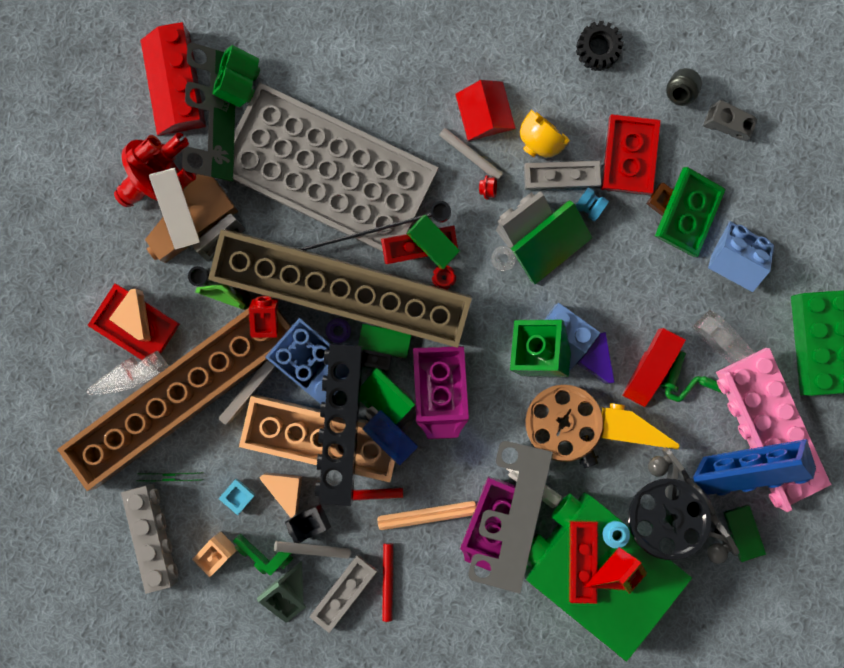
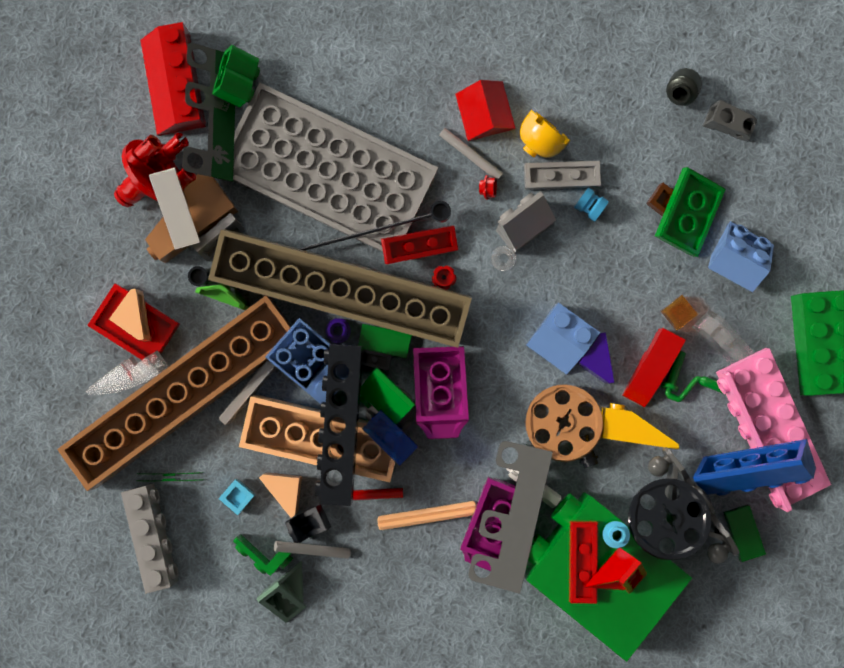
(214, 554): light nougat slope -> none
(263, 317): red bracket -> none
(343, 593): light grey plate -> none
(387, 604): red bar -> none
(433, 242): green tile -> none
(540, 348): green slope -> none
(551, 242): green tile -> none
(609, 35): black tyre -> none
(631, 154): red plate -> none
(679, 312): none -> clear orange plate

